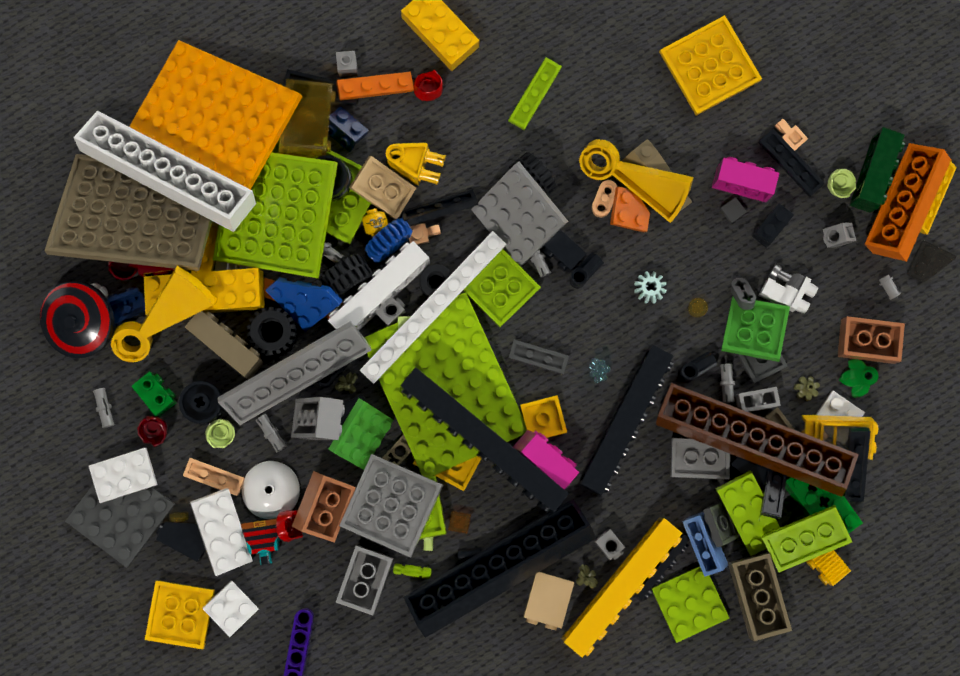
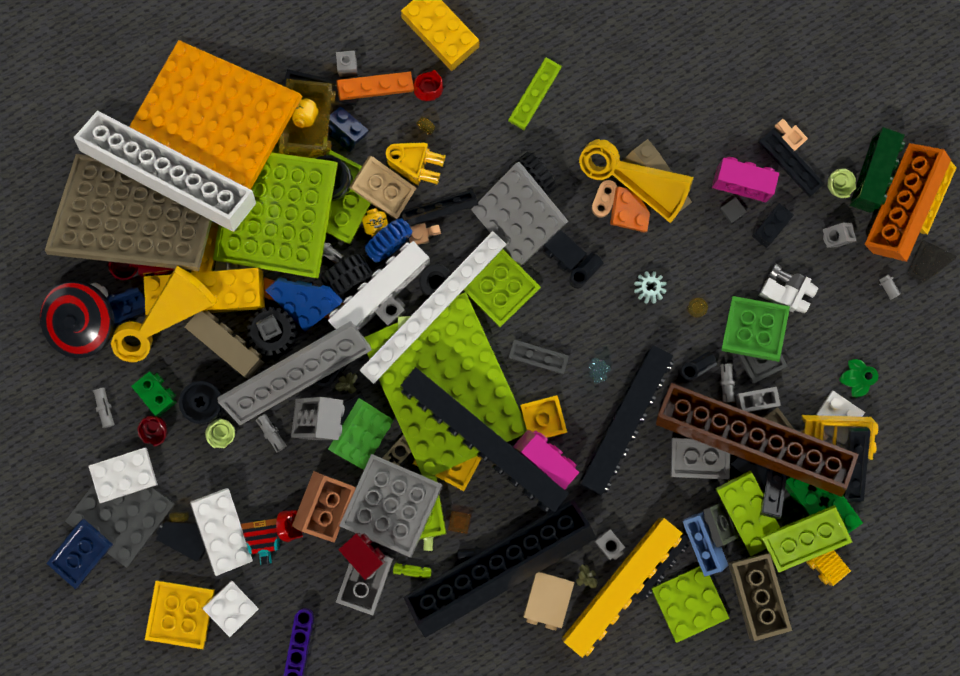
(79, 553): none -> dark blue plate
(213, 476): light nougat plate -> none
(268, 327): none -> dark grey tile
(284, 489): white dish -> none
(305, 113): none -> yellow head
(362, 555): none -> dark red brick
(426, 125): none -> clear yellow tile
(540, 263): light grey pin -> none
(710, 65): yellow plate -> none
(747, 292): dark grey beam -> none
(807, 388): olive plant -> none
(871, 340): nougat brick -> none

